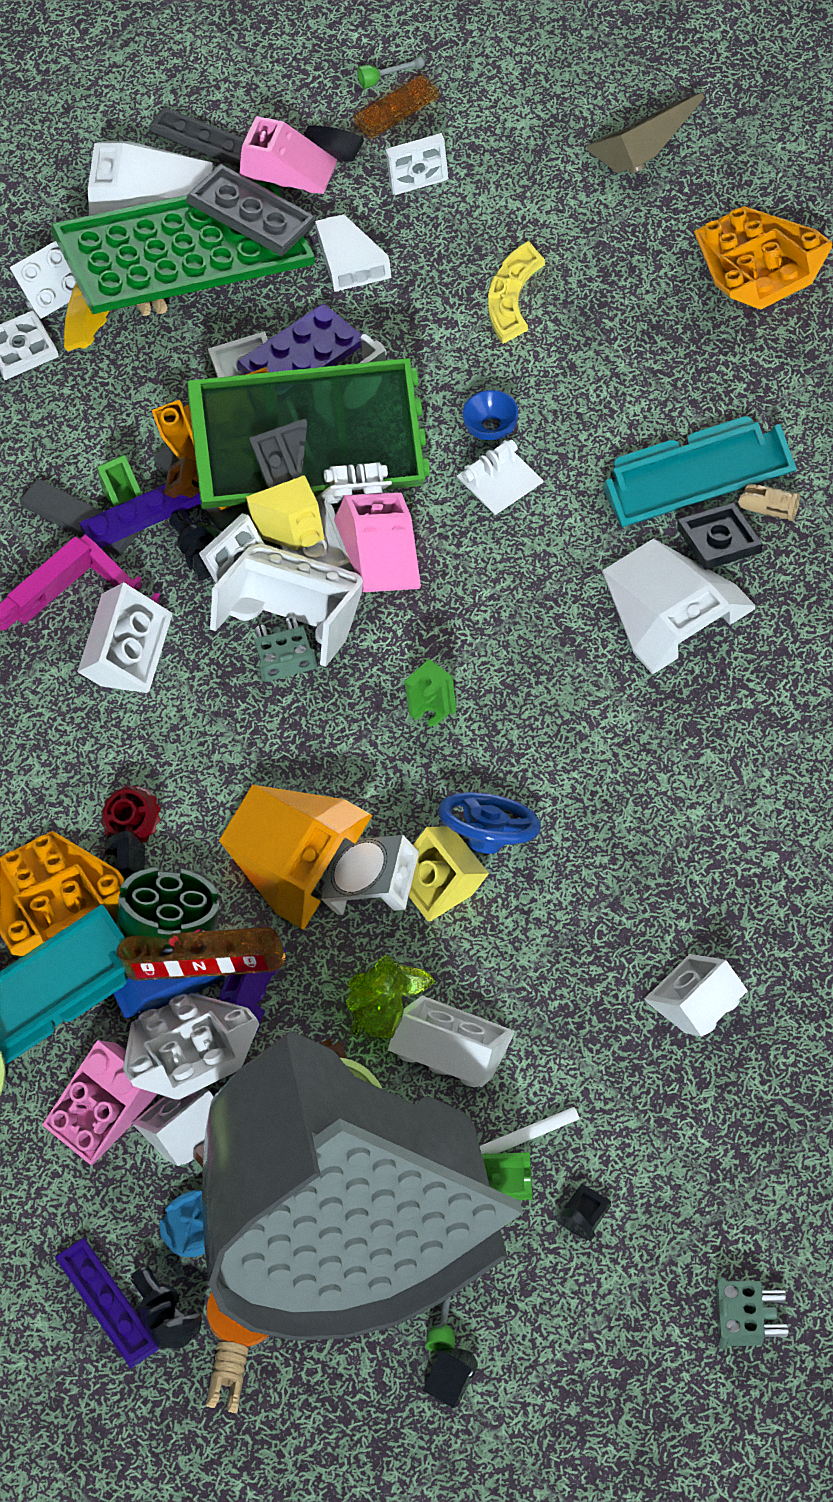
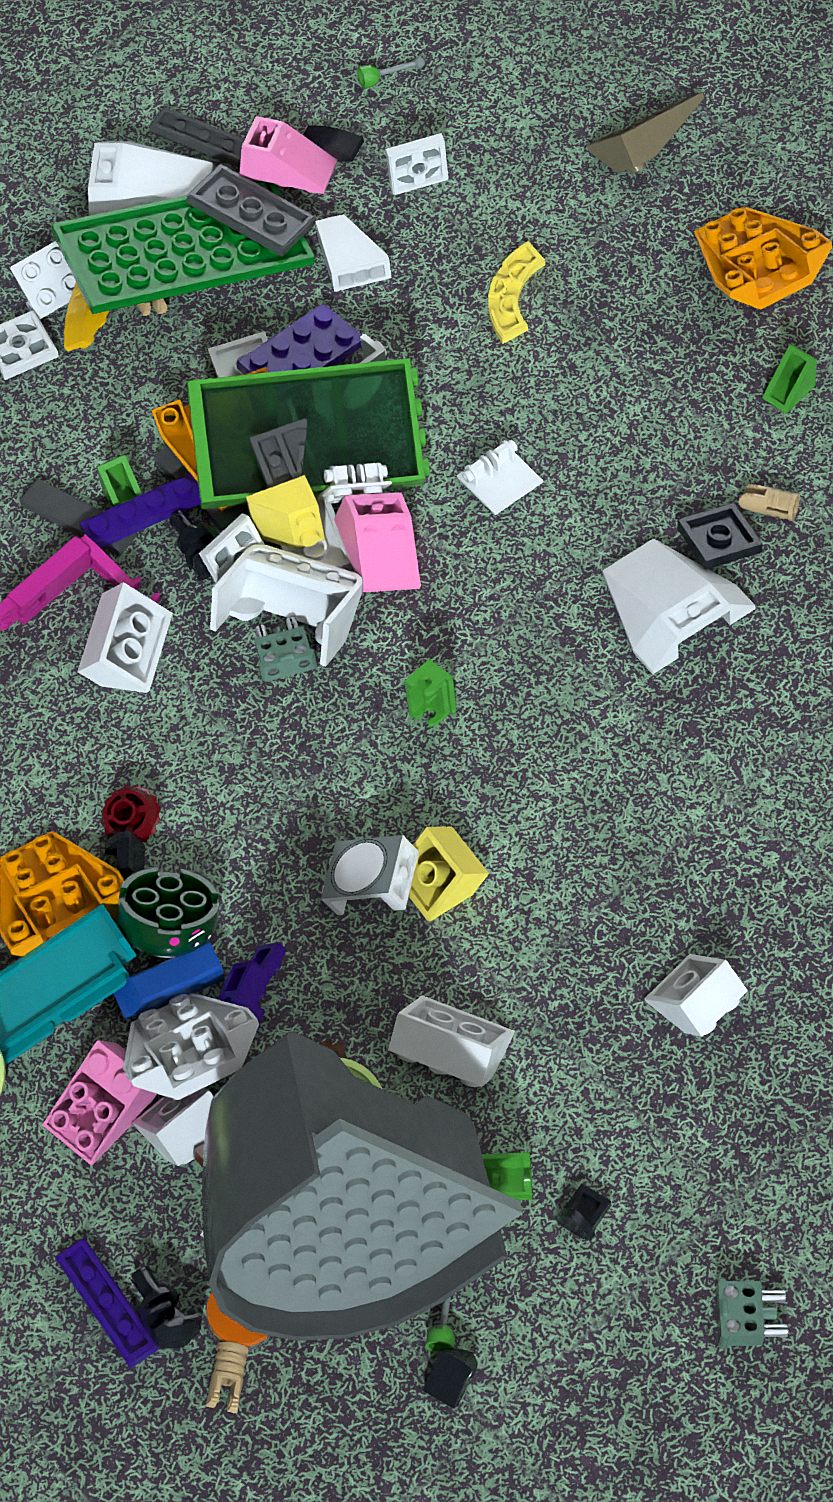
(180, 479): reddish brown tile -> none
(183, 1225): dark azure tile -> none
(202, 954): clear orange beam -> none
(287, 843): light orange wedge -> none
(378, 995): clear neon green brick -> none
(396, 106): clear orange plate -> none
(487, 825): blue piece -> none
(490, 405): blue piece -> none
(530, 1132): white piece -> none
(710, 466): teal slope -> none
(792, 379): none -> bright green slope

